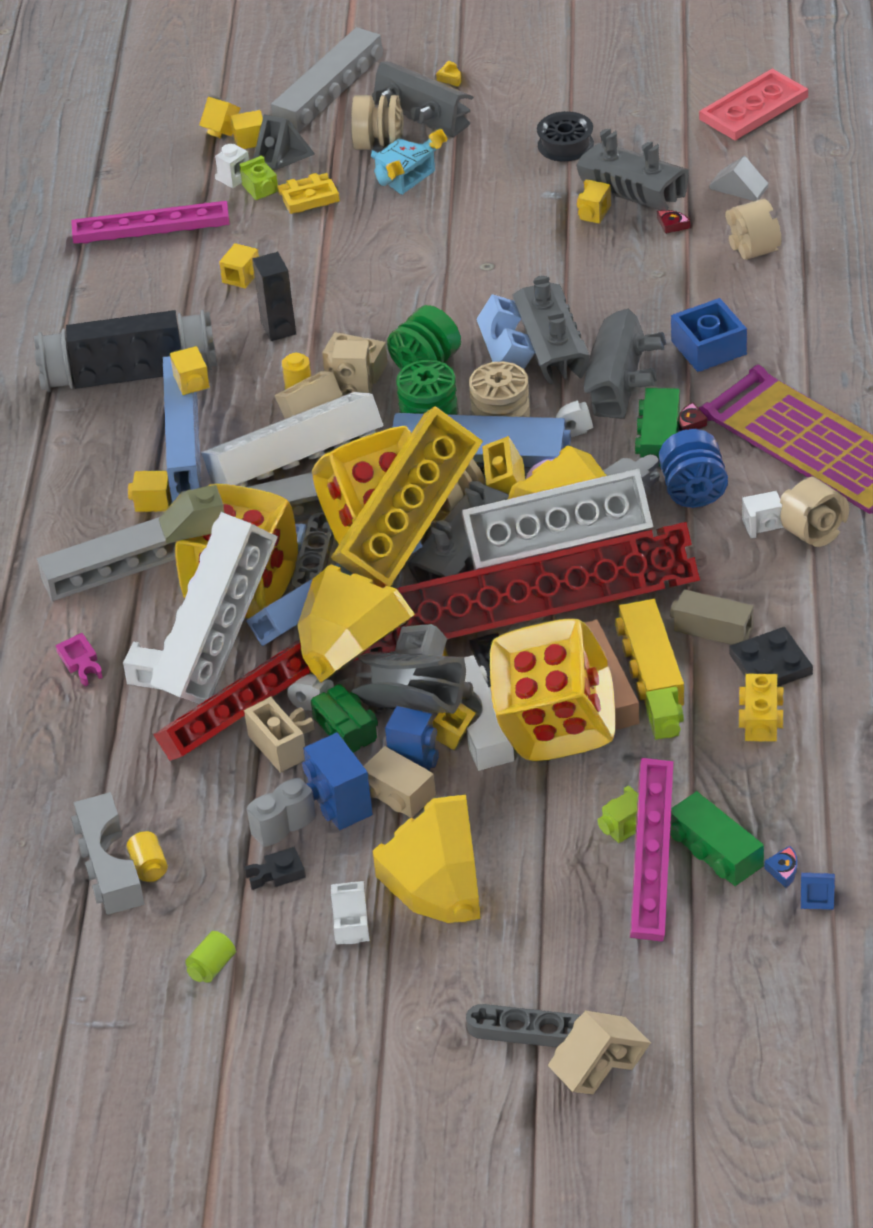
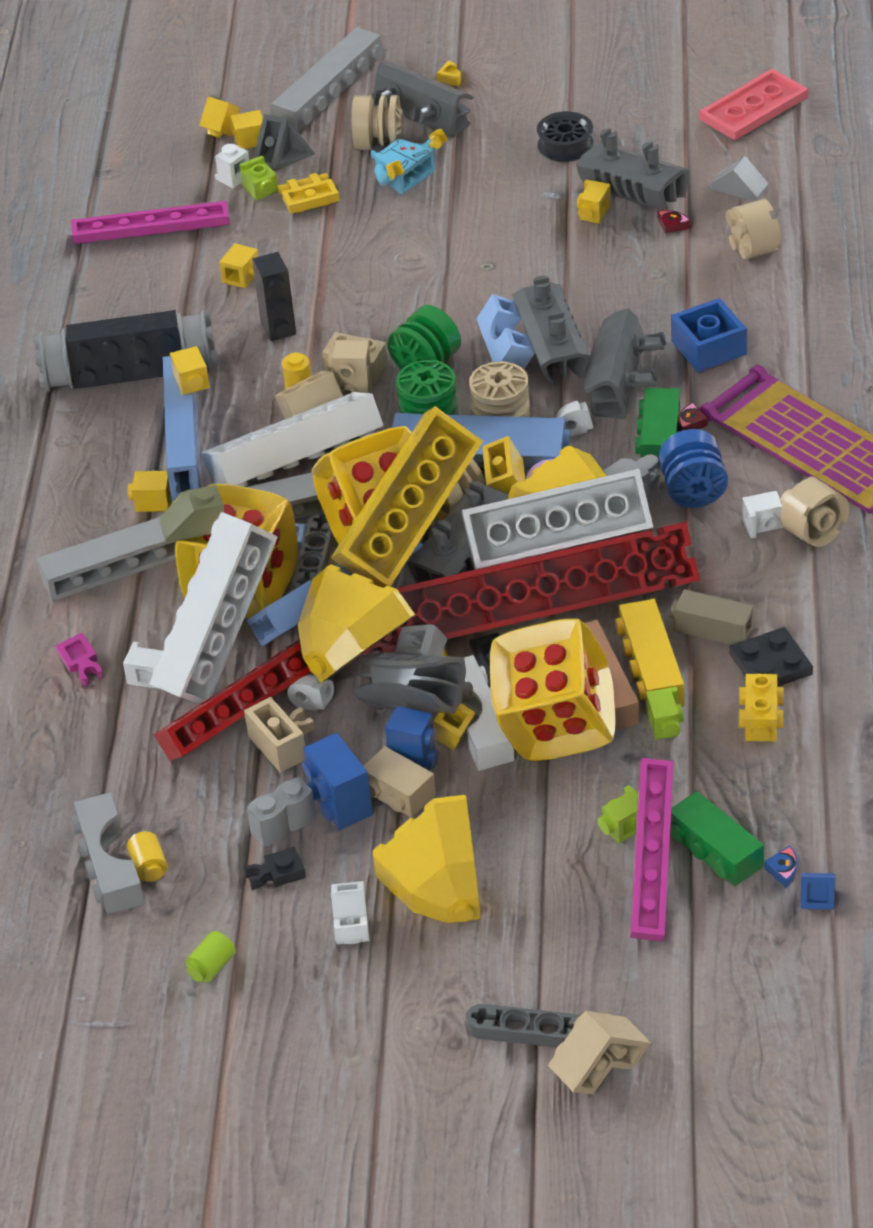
(343, 714): green brick -> none

